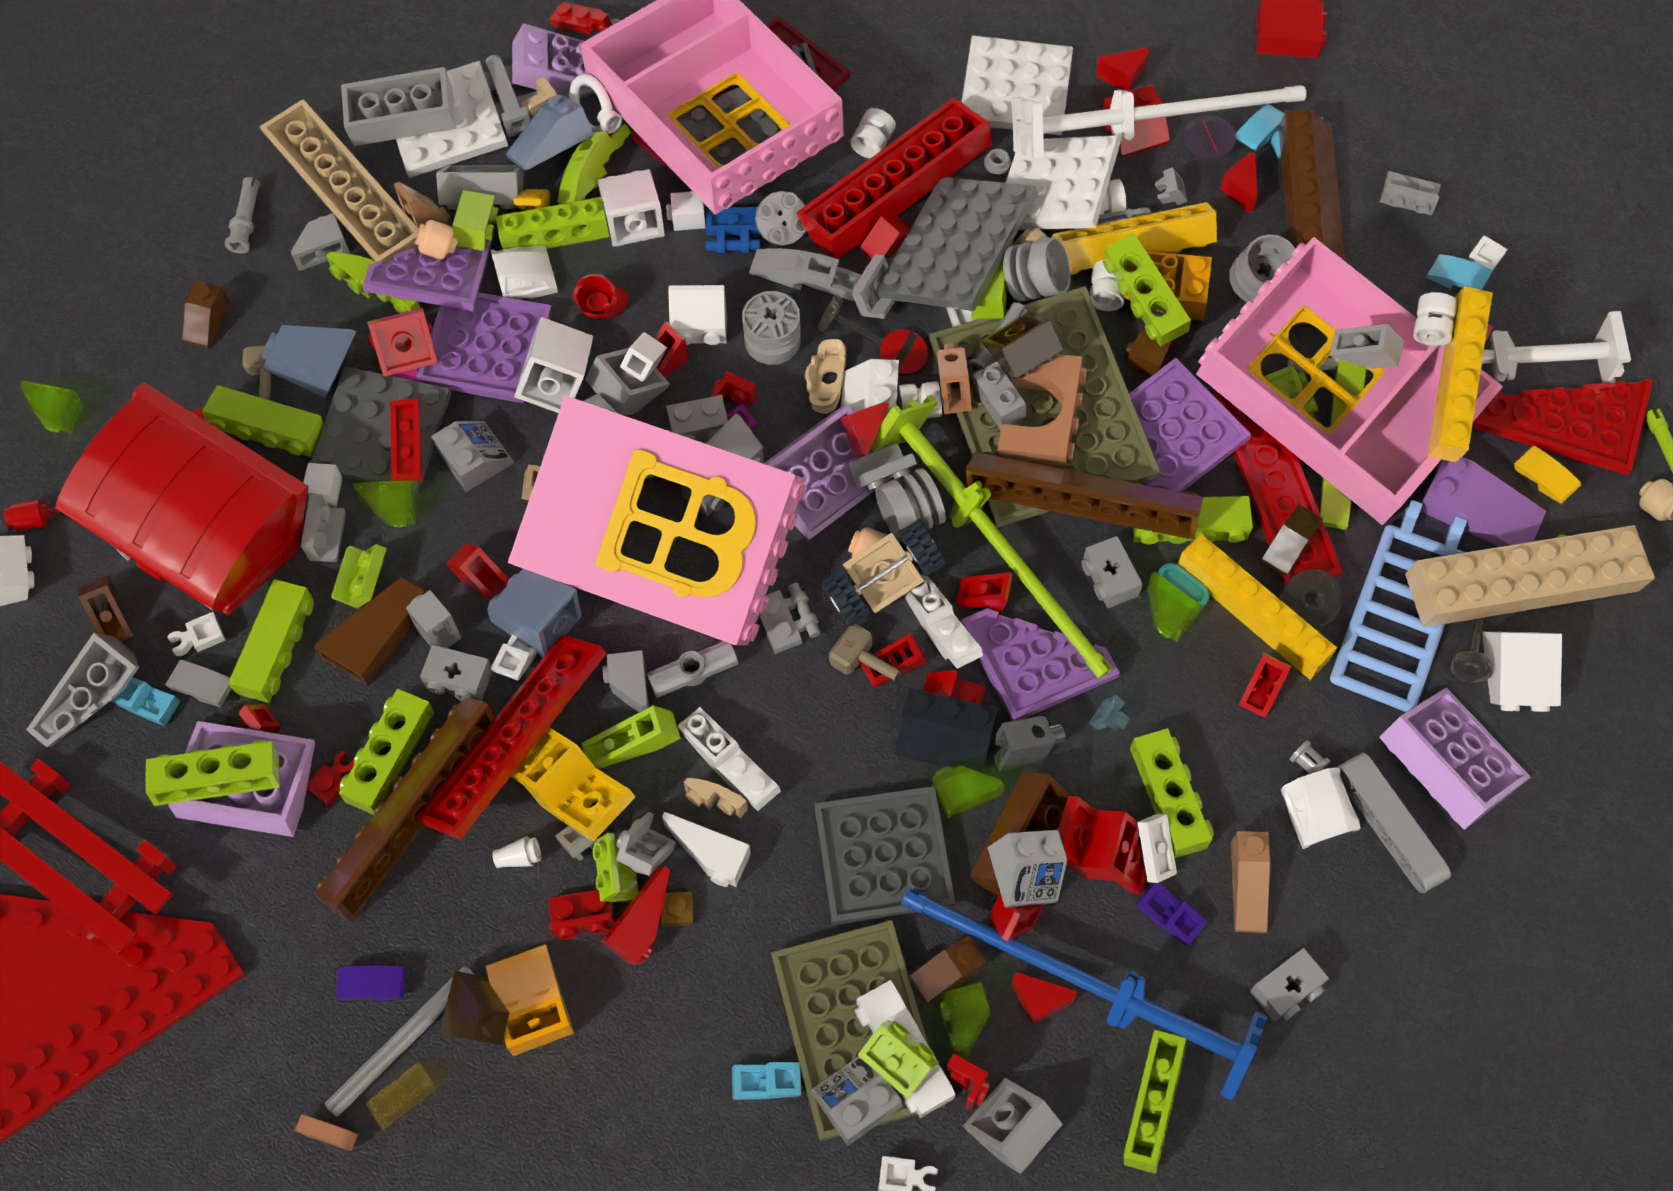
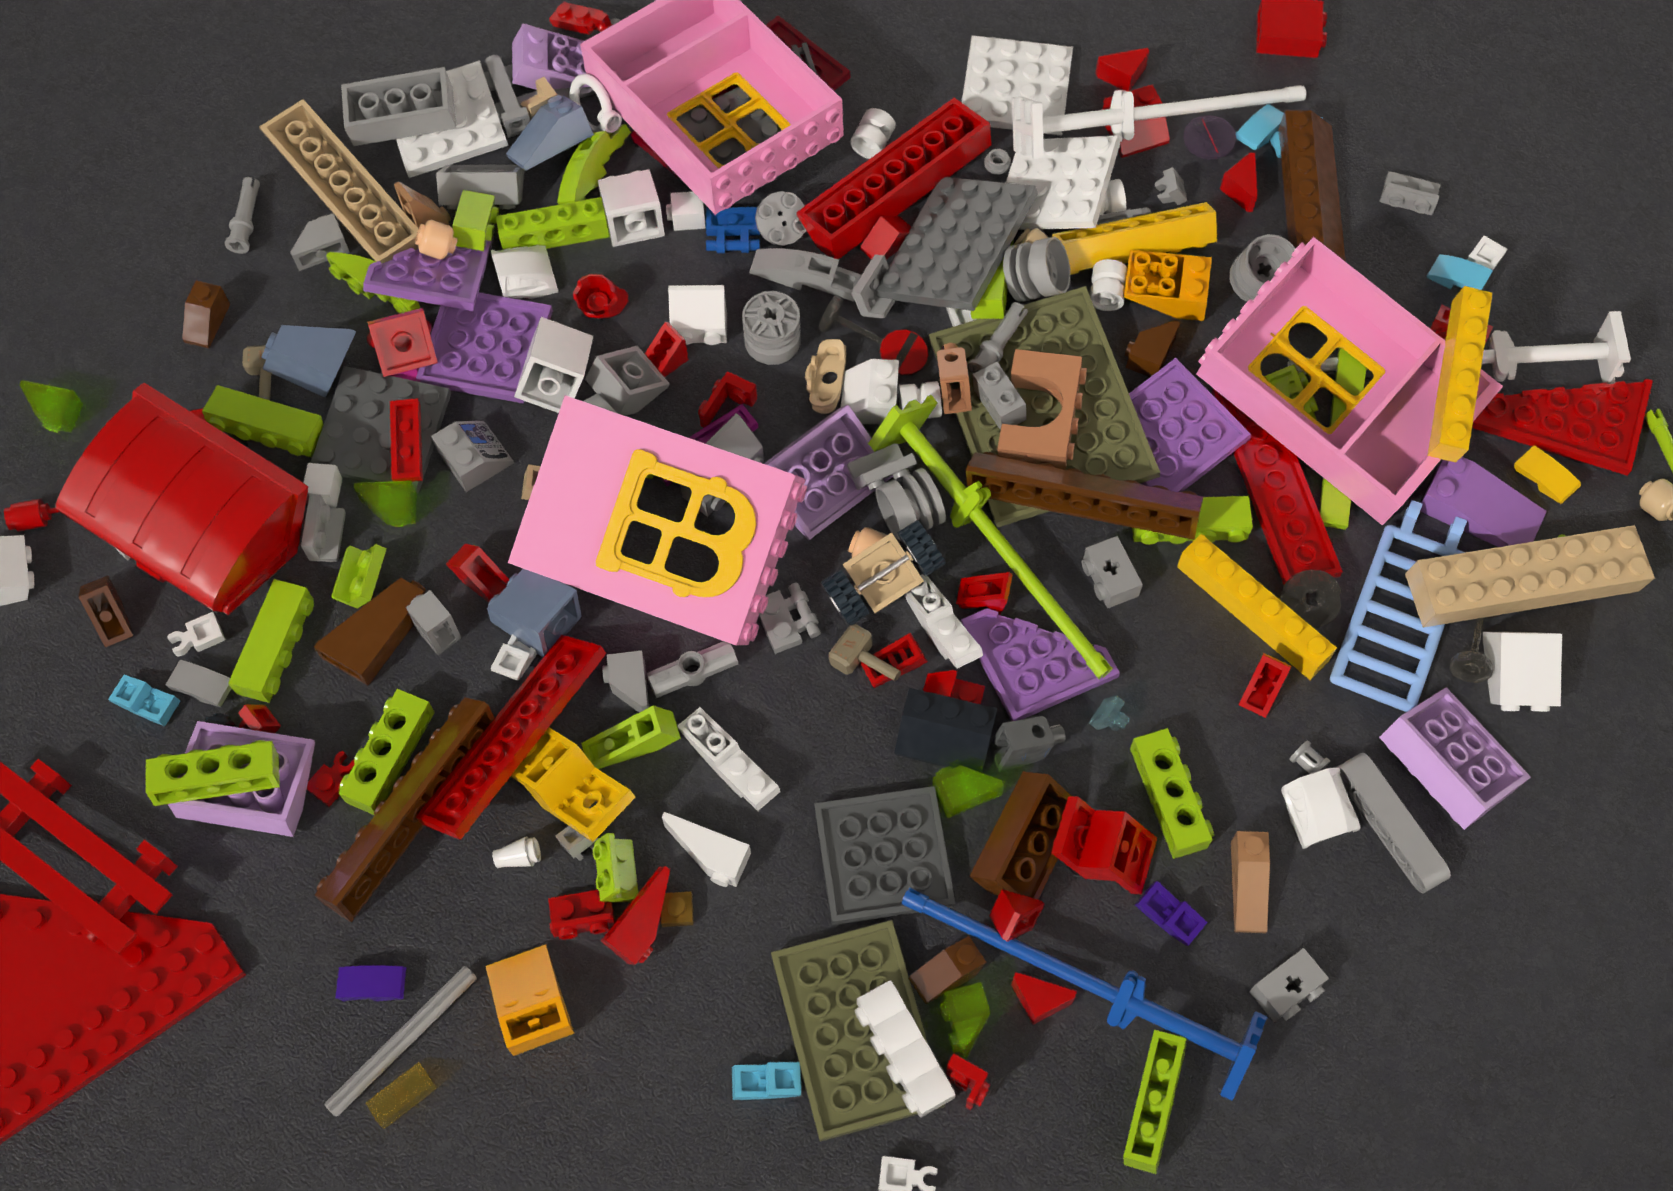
(88, 685): light grey wedge -> none
(326, 1132): nougat beam -> none
(447, 663): light grey brick -> none
(474, 1011): dark brown slope -> none
(532, 199): yellow slope -> none
(643, 357): white brick -> none
(643, 847): light grey bracket -> none
(698, 418): light grey bracket -> none
(708, 793): tan slope -> none
(856, 1099): light grey slope -> none
(863, 427): red slope -> none
(898, 1057): lime bracket -> none
(1013, 1124): light grey slope -> none
(1023, 345): dark brown slope -> none
(1029, 867): light grey slope -> none
(1130, 252): lime brick -> none
(1157, 848): white plate -> none
(1171, 608): clear neon green slope -> none
(1185, 582): tile -> none
(1292, 539): slope -> none
(1368, 346): light grey slope -> none
(1435, 319): white wheel -> none

